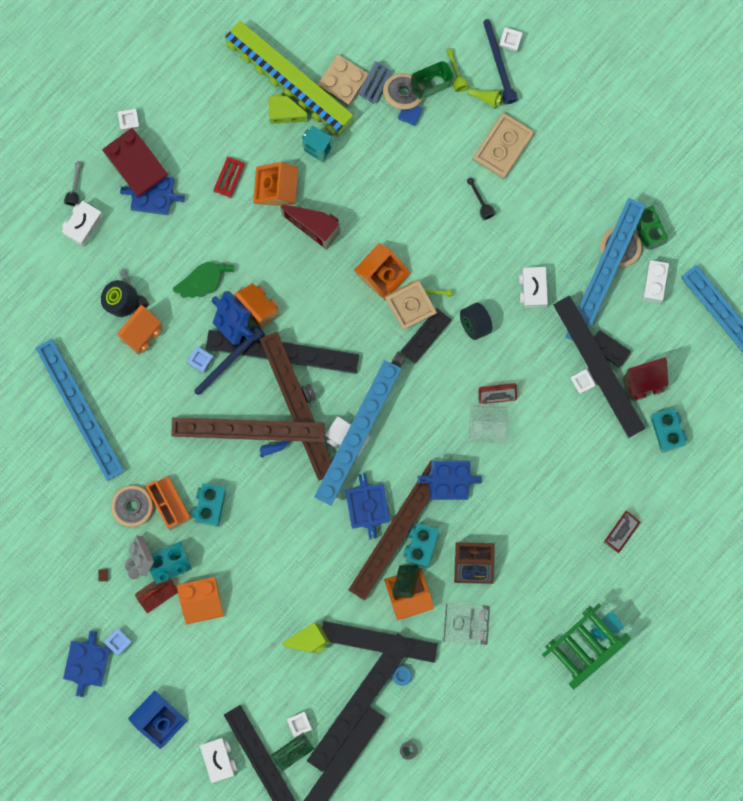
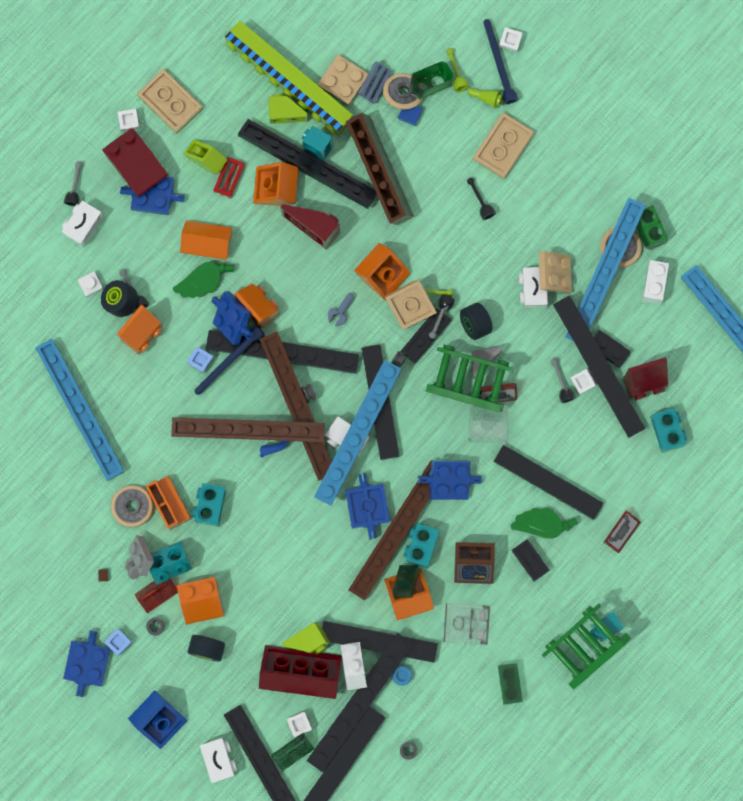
(90, 284): none -> white plate
(151, 622): none -> dark grey bush
(169, 101): none -> tan tile
(205, 156): none -> lime slope
(206, 240): none -> orange piece
(206, 648): none -> black wheel
(300, 672): none -> dark red slope
(307, 163): none -> black plate
(342, 308): none -> sand blue bar
(353, 666): none -> white brick
(379, 169): none -> reddish brown brick
(384, 422): none -> black tile
(445, 303): none -> hinge
(474, 397): none -> green fence
(488, 354): none -> light grey slope
(510, 683): none -> clear green plate
(530, 560): none -> black plate
(542, 523): none -> green animal
(548, 482): none -> black tile
(555, 272): none -> tan plate
(566, 394): none -> hinge

